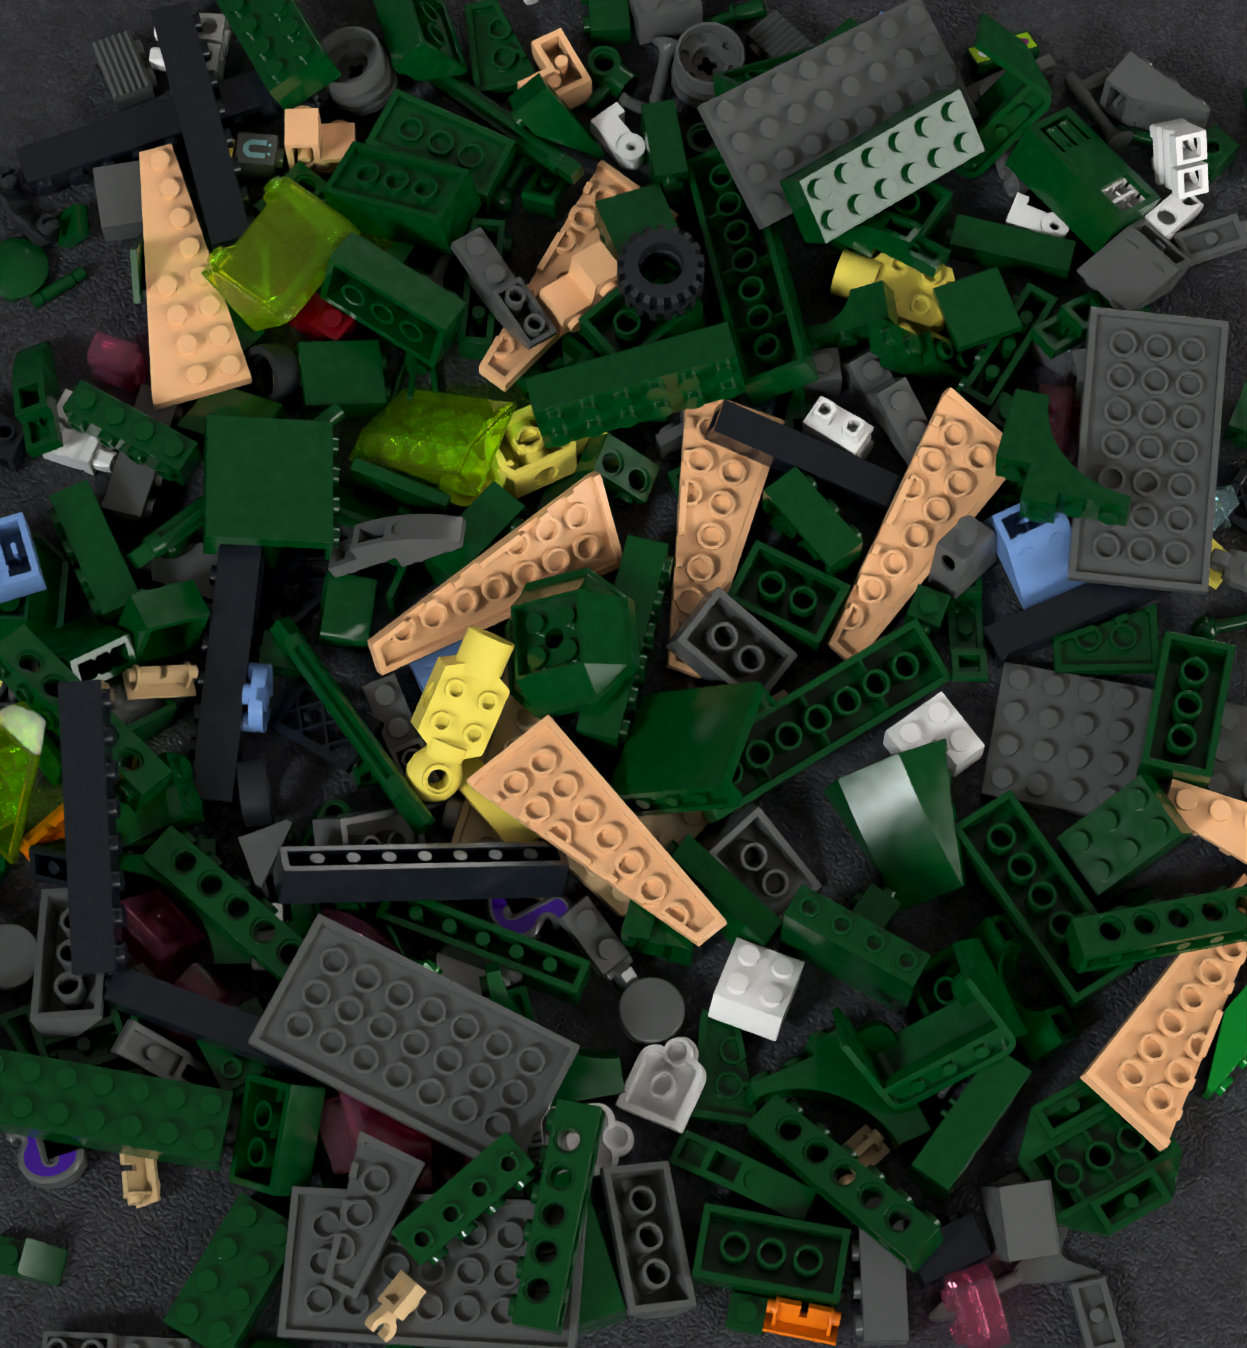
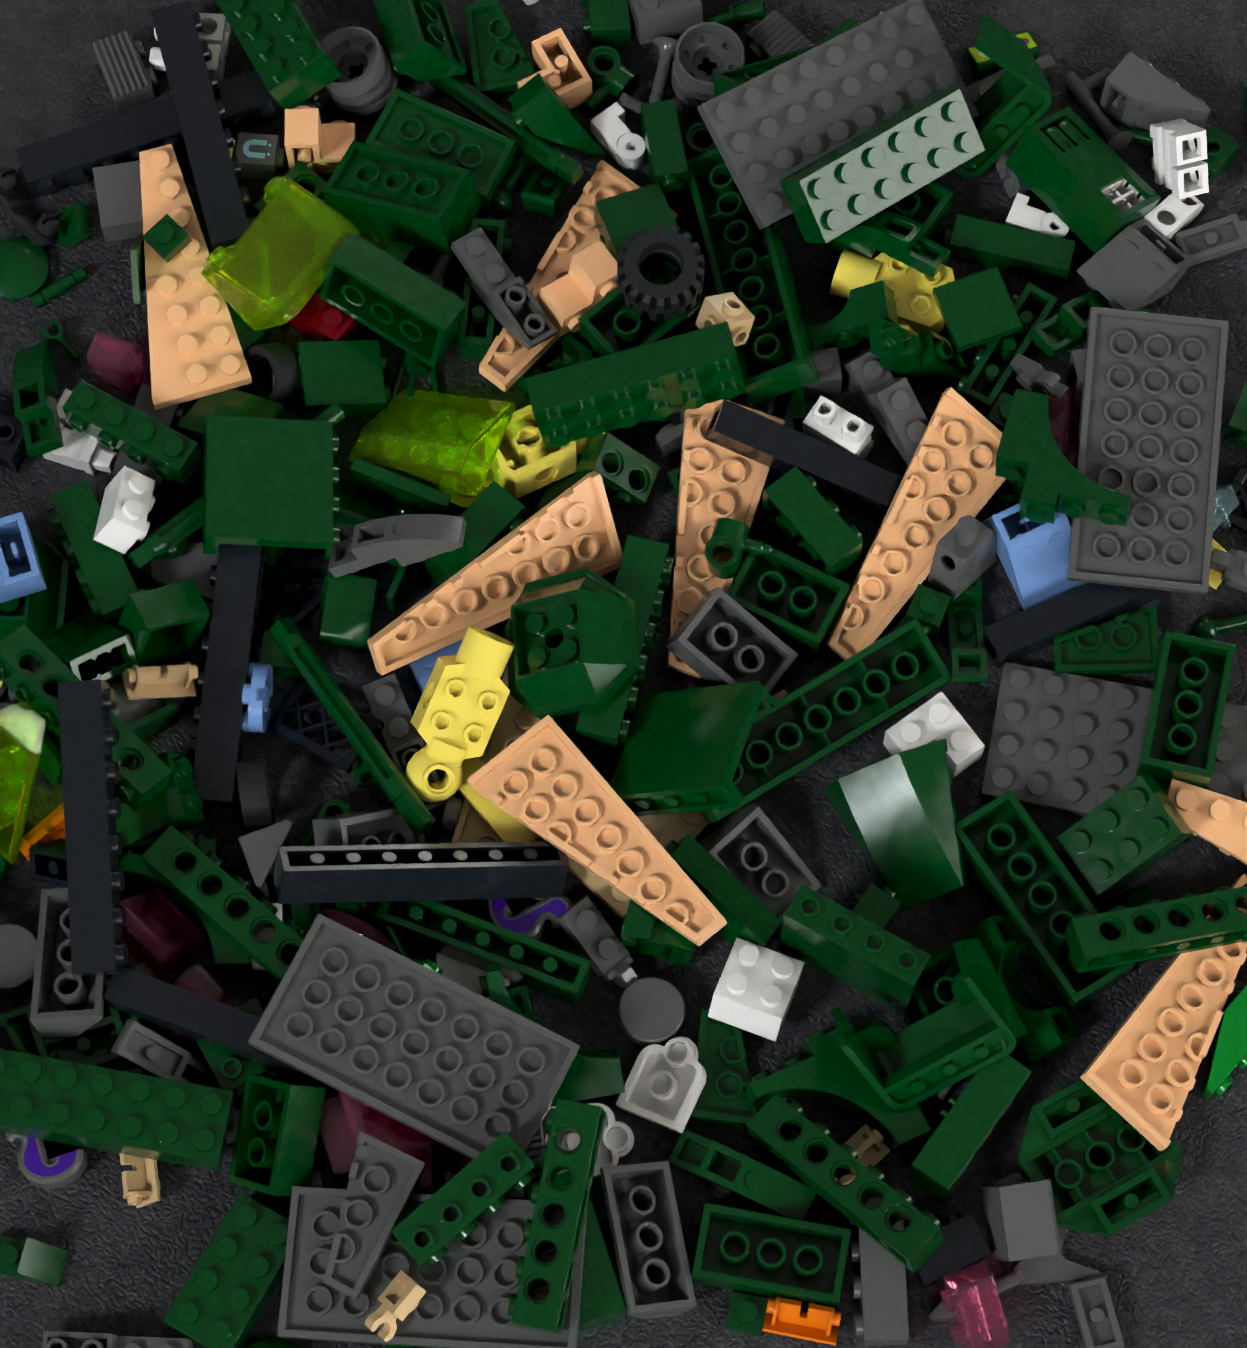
(58, 338): none -> dark green hand
(125, 510): none -> white brick
(167, 238): none -> dark green plate
(729, 309): none -> tan brick
(731, 537): none -> dark green piece
(1034, 376): none -> dark grey plate

